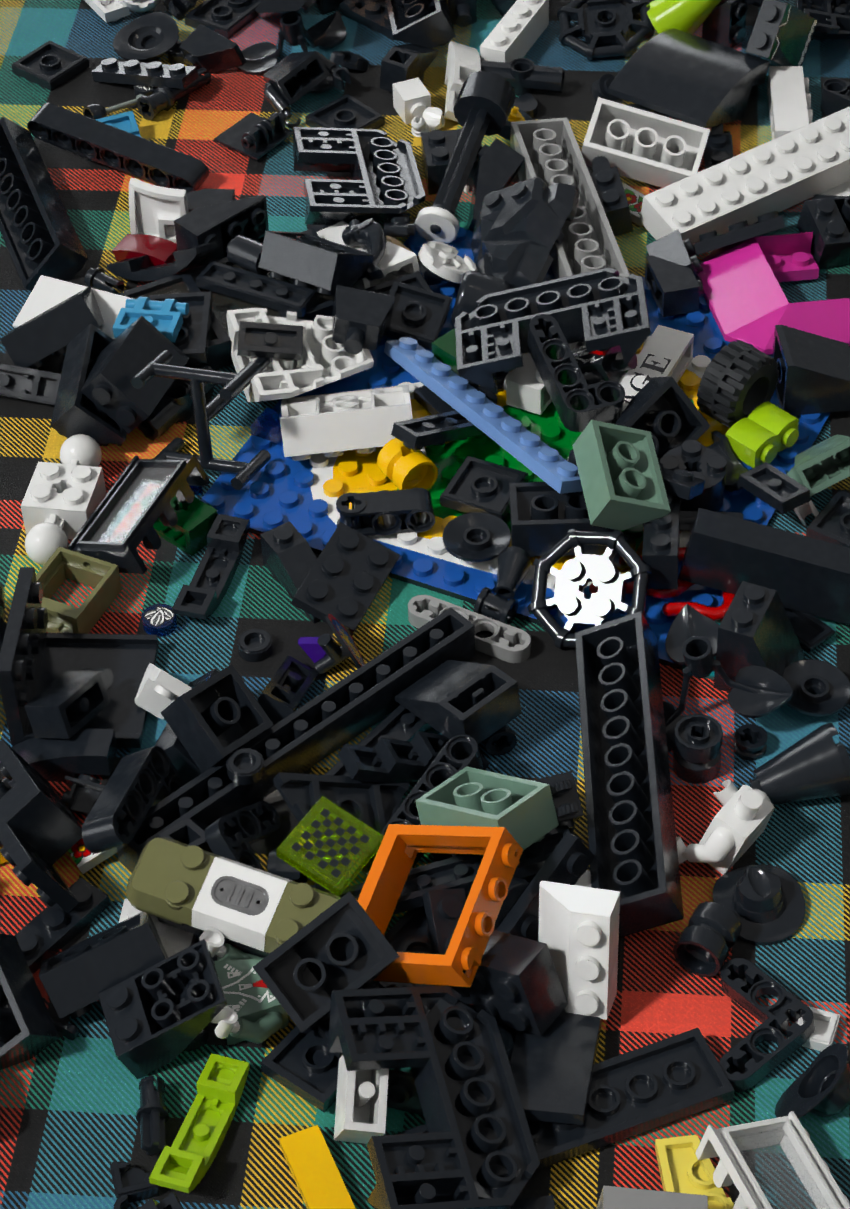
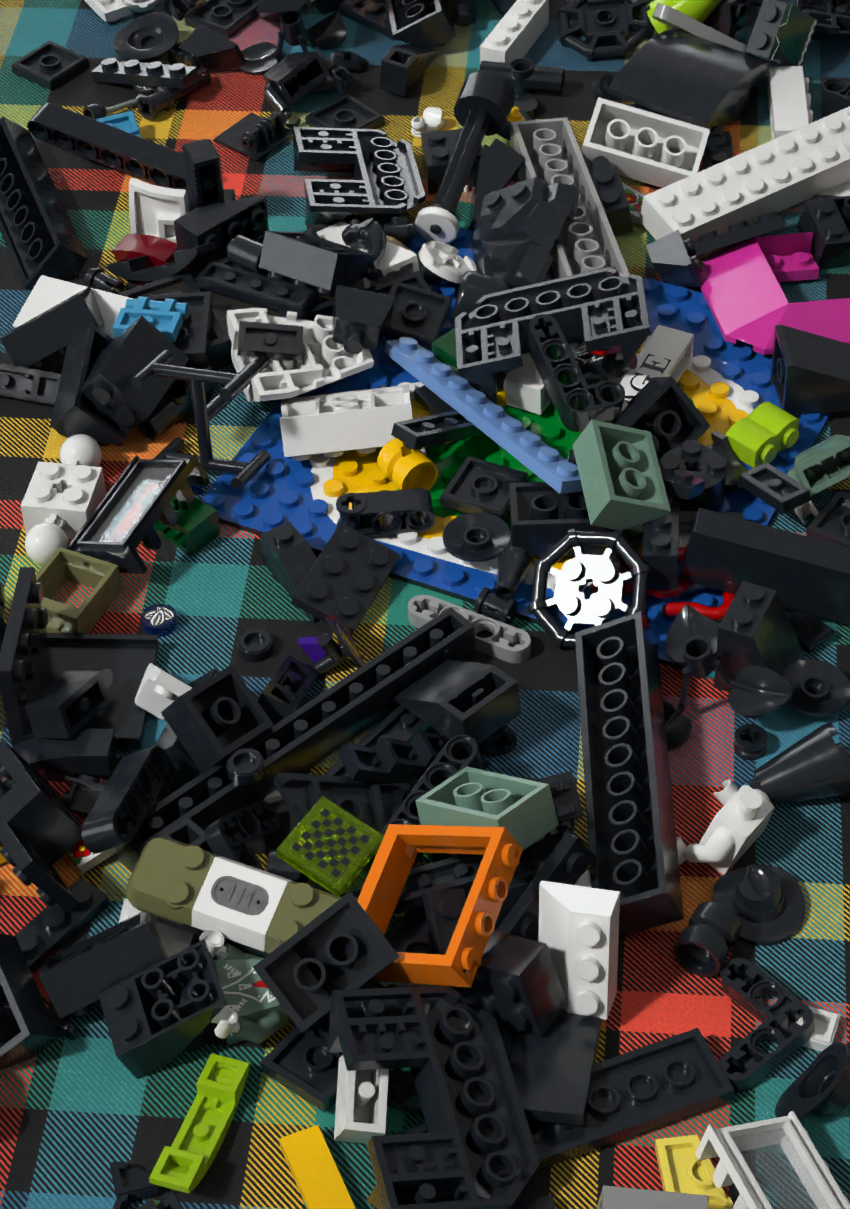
(152, 1115): black axle -> none
(203, 173): none -> black brick
(216, 568): black slope -> none
(267, 426): clear blue tile -> none
(410, 99): white brick -> none
(460, 64): white slope -> none
(672, 286): black slope -> none
(683, 22): none -> light grey beam
(697, 748): black wheel -> none
(736, 383): black tyre -> none

